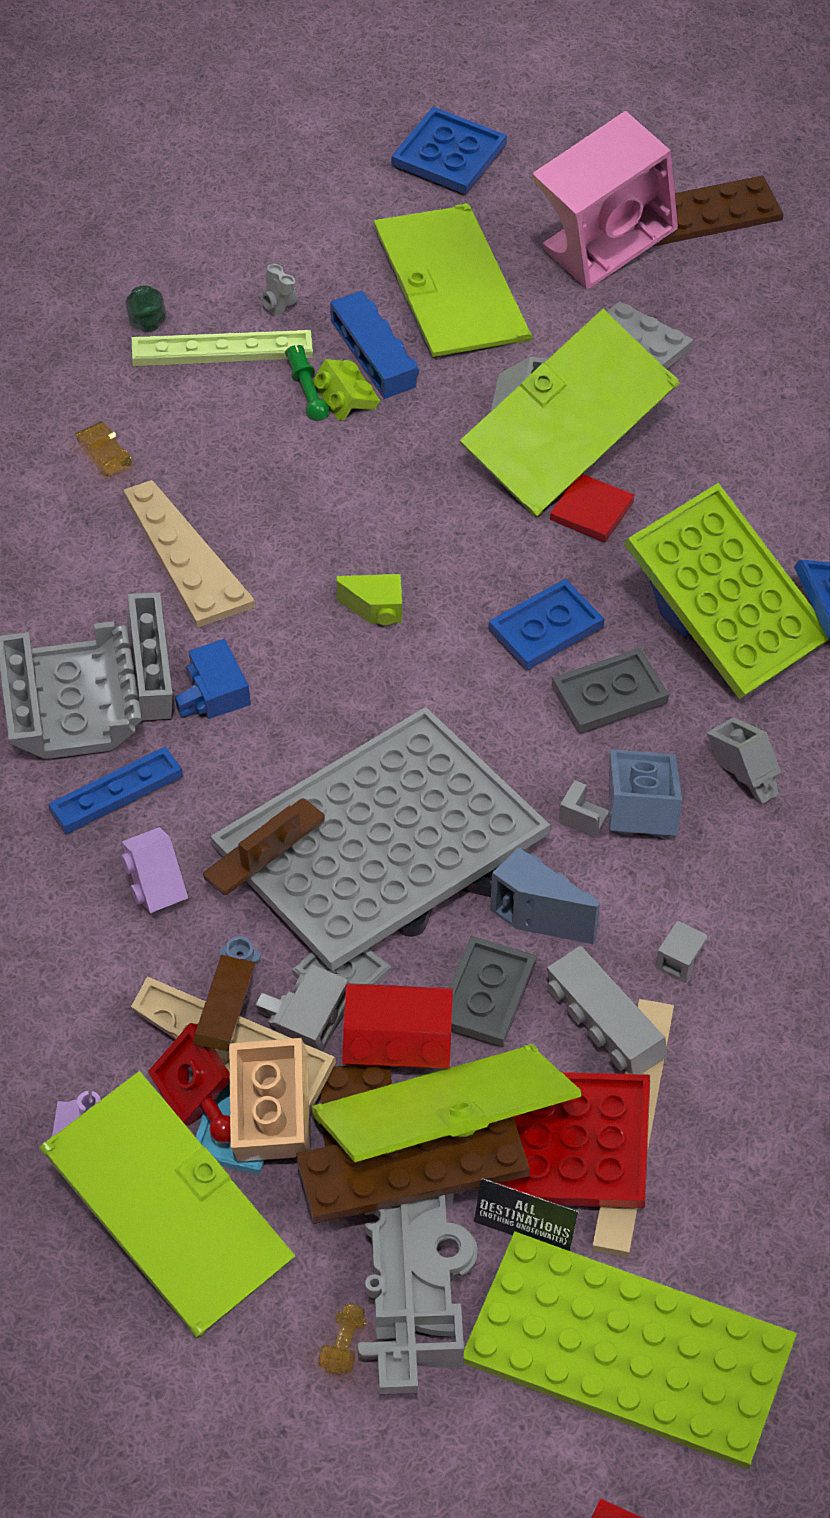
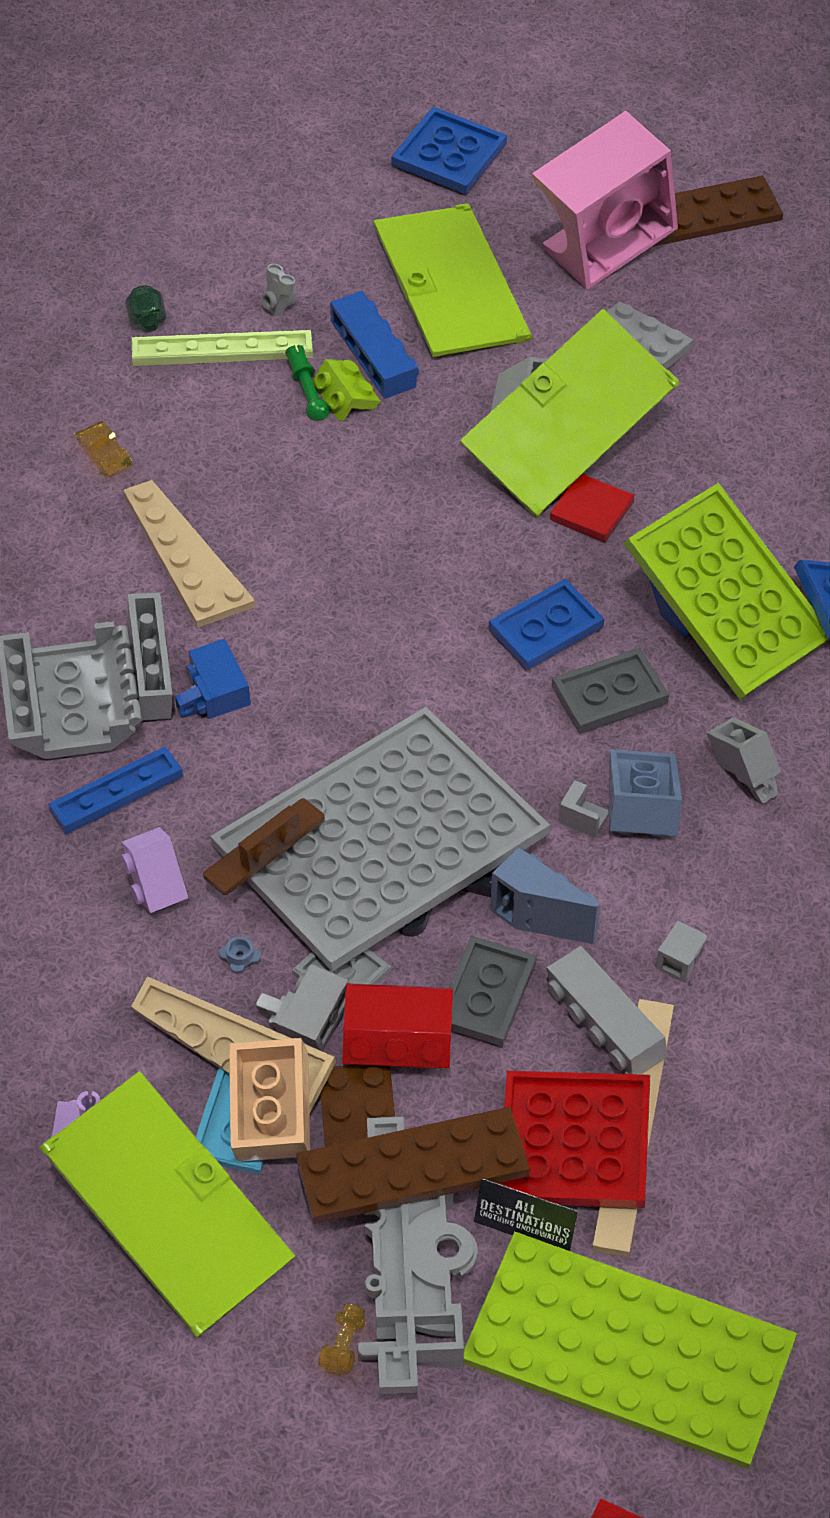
(208, 1080): red plate -> none
(224, 1003): reddish brown tile -> none
(372, 597): lime slope -> none
(444, 1103): lime door -> none

